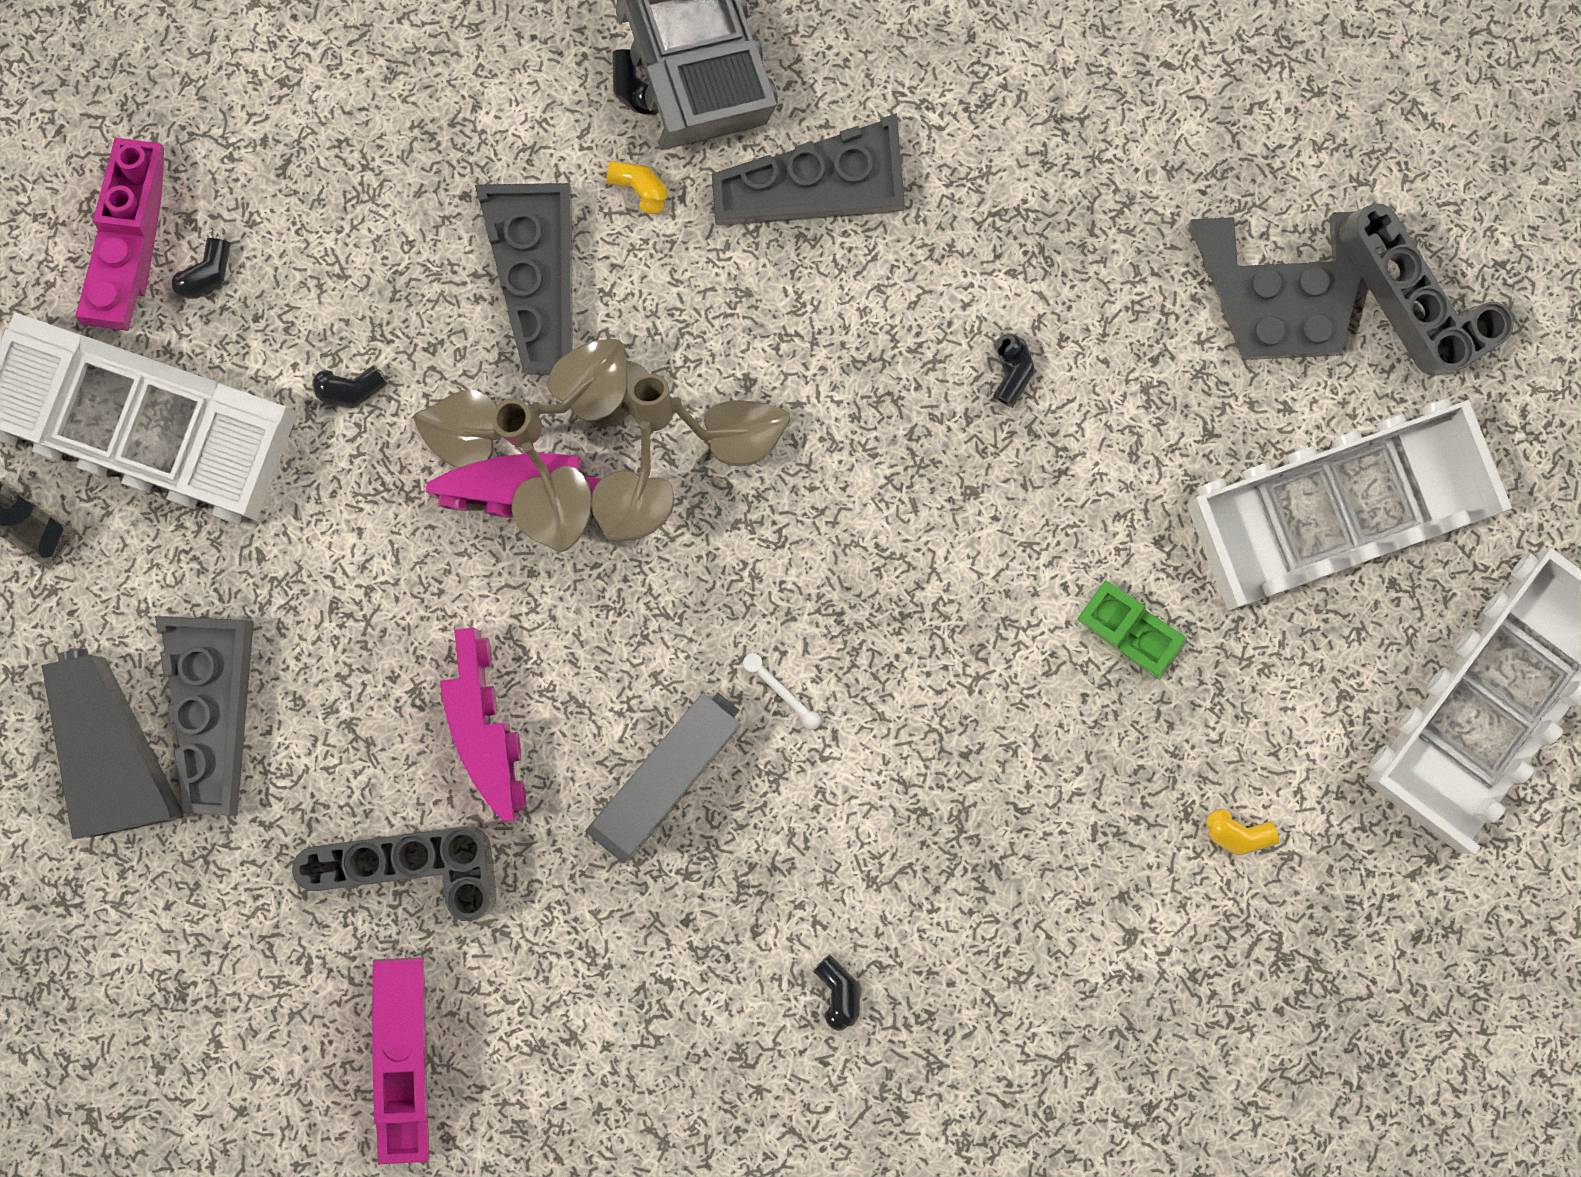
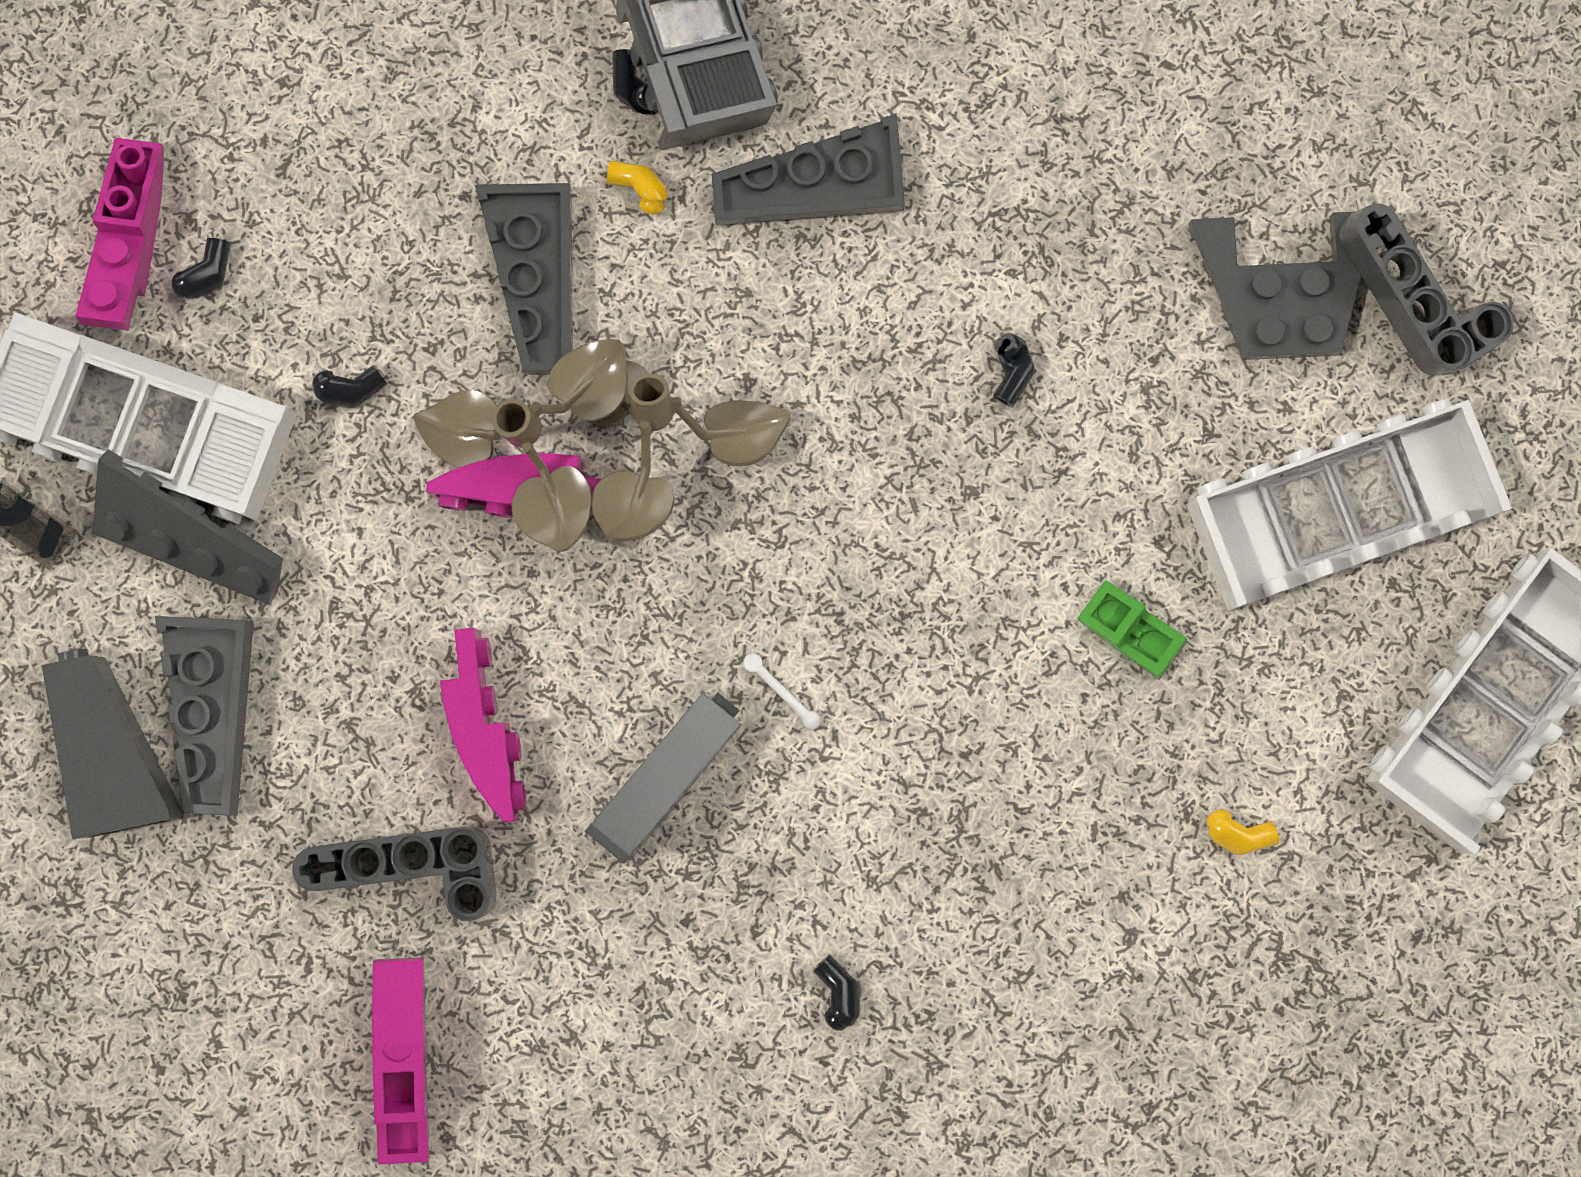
(149, 521): none -> dark grey wing

